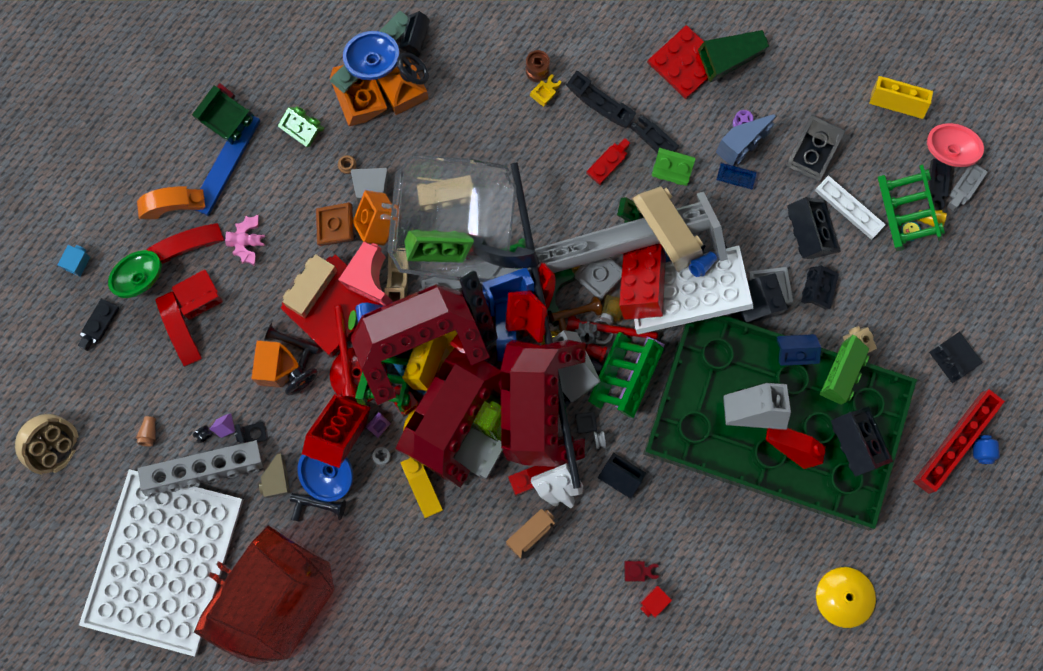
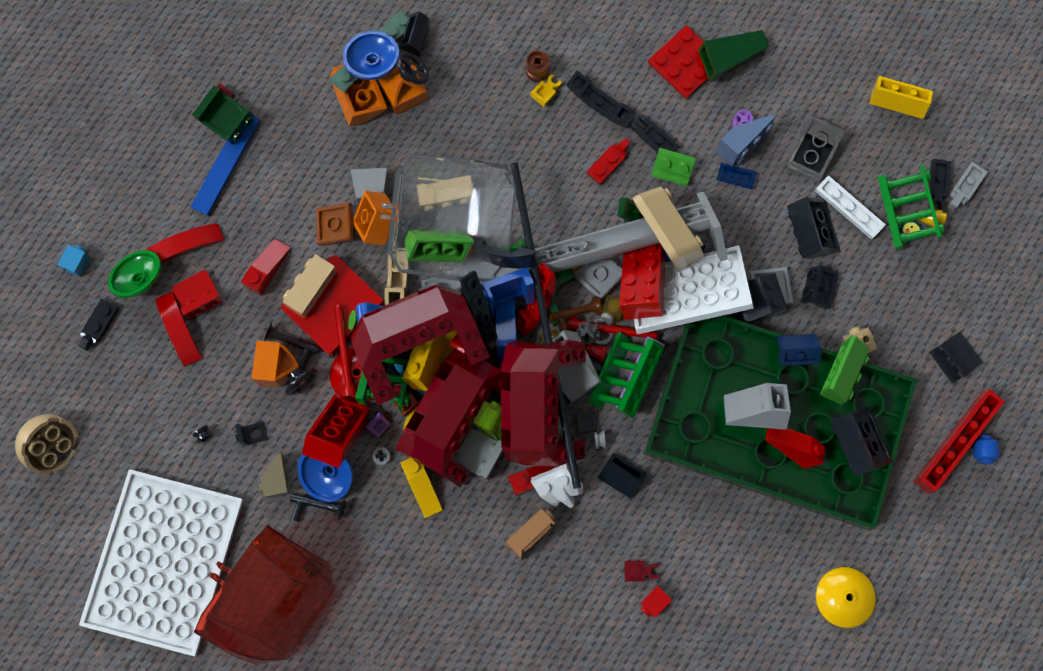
(146, 433): nougat cone -> none
(150, 474): light grey brick -> none
(167, 199): orange arch -> none
(223, 426): medium lavender slope -> none
(241, 239): bright pink animal -> none
(265, 267): none -> red slope
(300, 126): bracket -> none
(346, 159): medium nougat plate -> none
(364, 272): coral arch -> none
(527, 313): red bracket -> none
(702, 264): blue cone -> none
(955, 145): coral dish -> none

